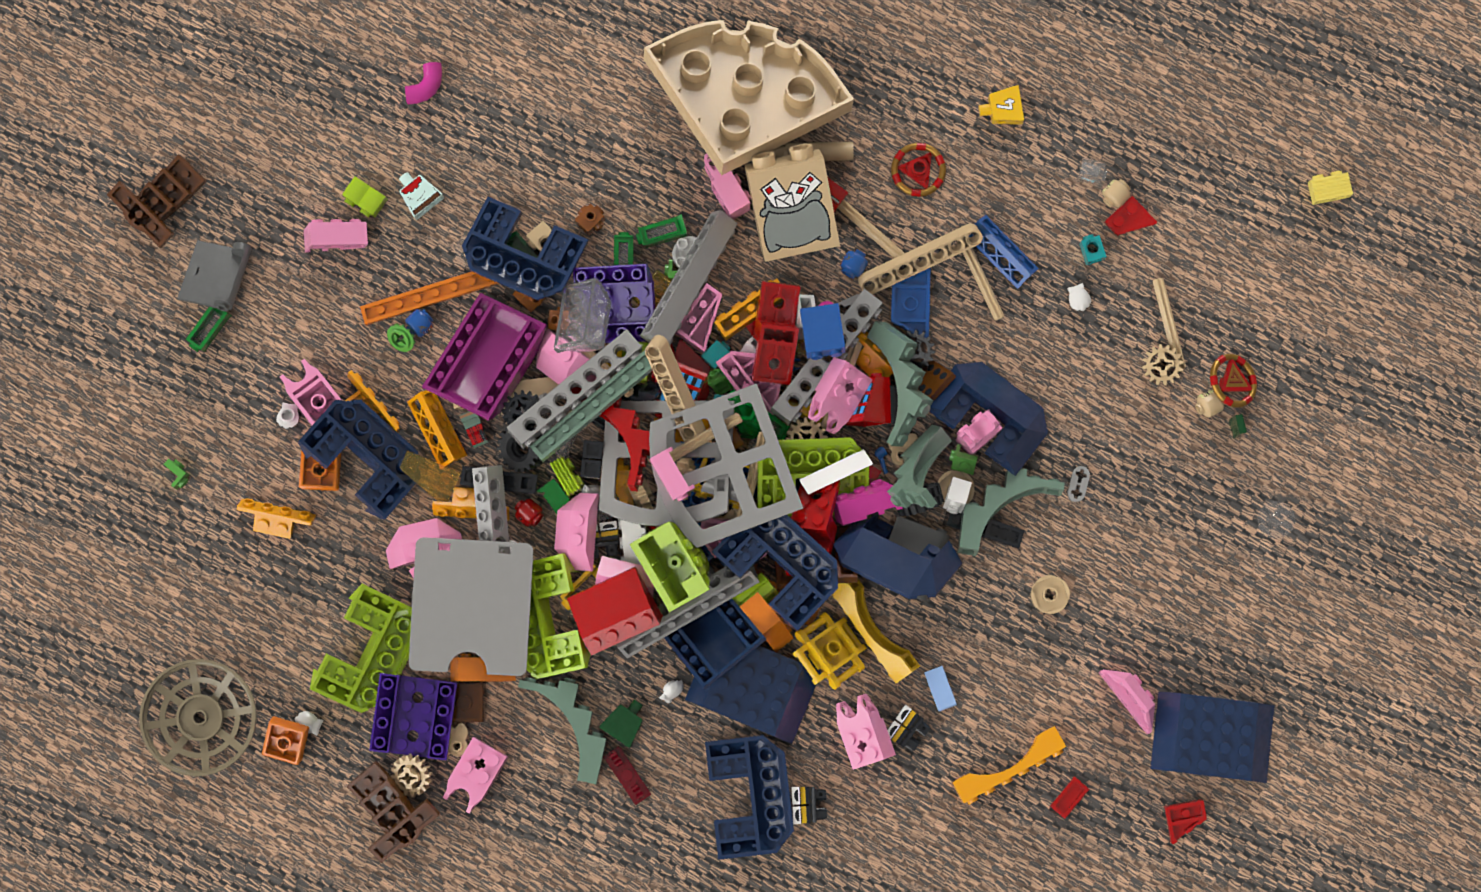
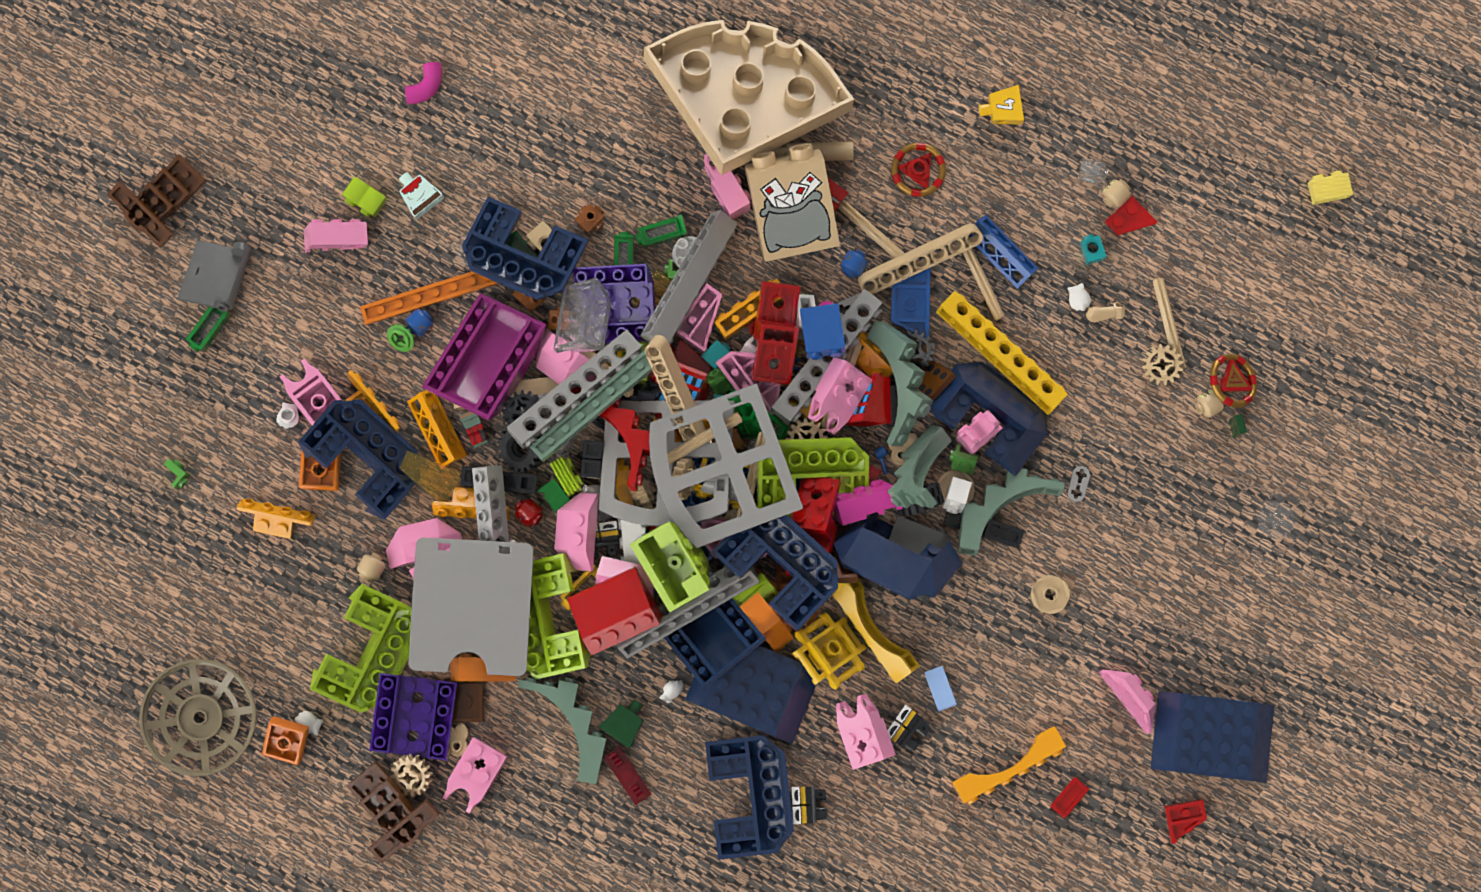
(371, 567): none -> tan head
(670, 475): bright pink brick -> none
(835, 471): white sticker -> none
(1003, 362): none -> yellow brick
(1098, 314): none -> tan piece

